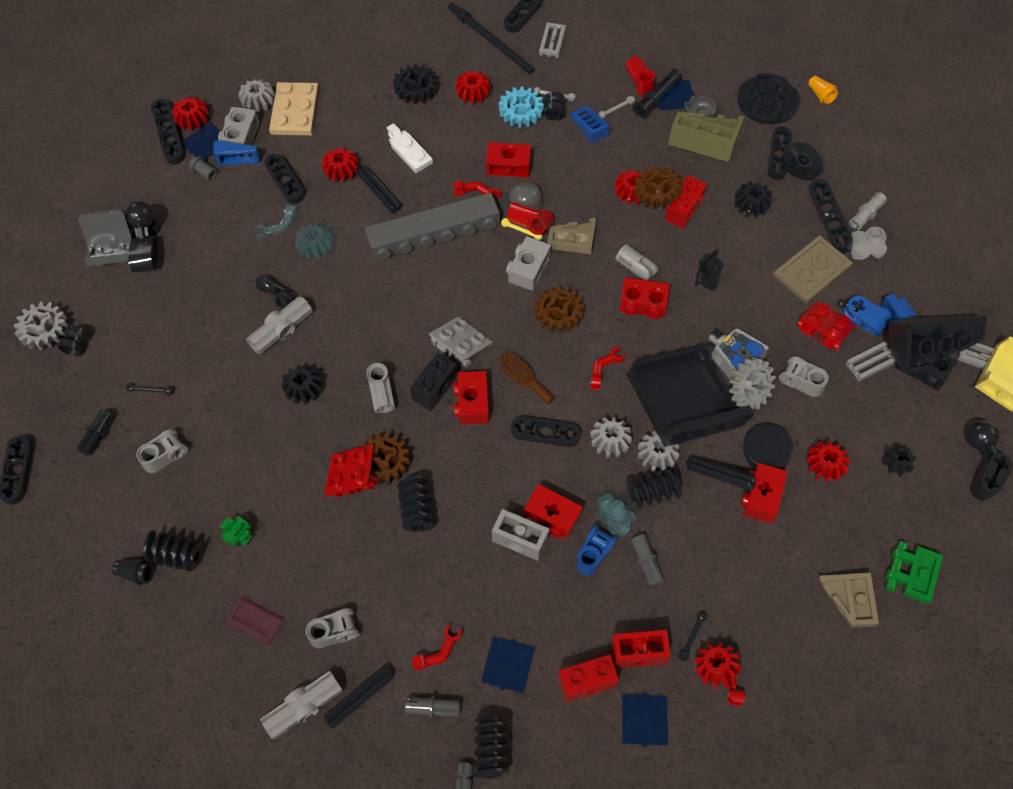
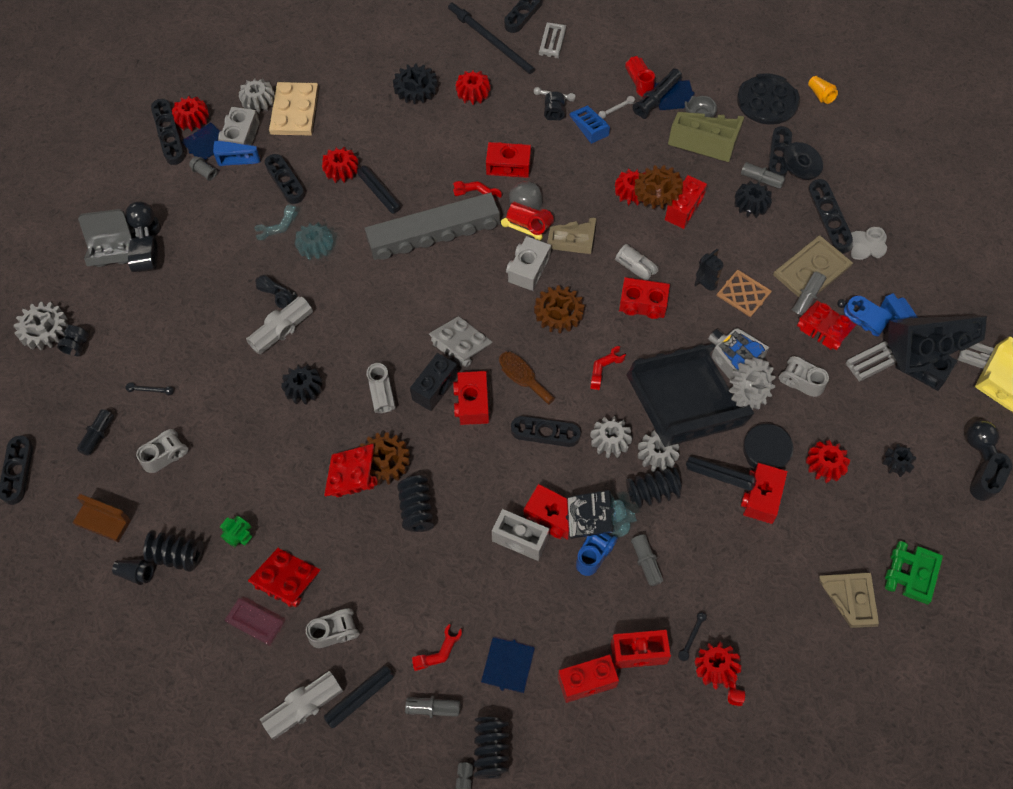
(101, 518): none -> reddish brown panel
(284, 577): none -> red hinge
(408, 149): white hinge -> none
(521, 107): medium azure gear -> none
(590, 514): none -> piece
(644, 720): clear blue piece -> none
(751, 282): none -> medium nougat window
(762, 175): none -> dark grey axle
(809, 293): none -> dark grey axle
(868, 211): light grey pin -> none

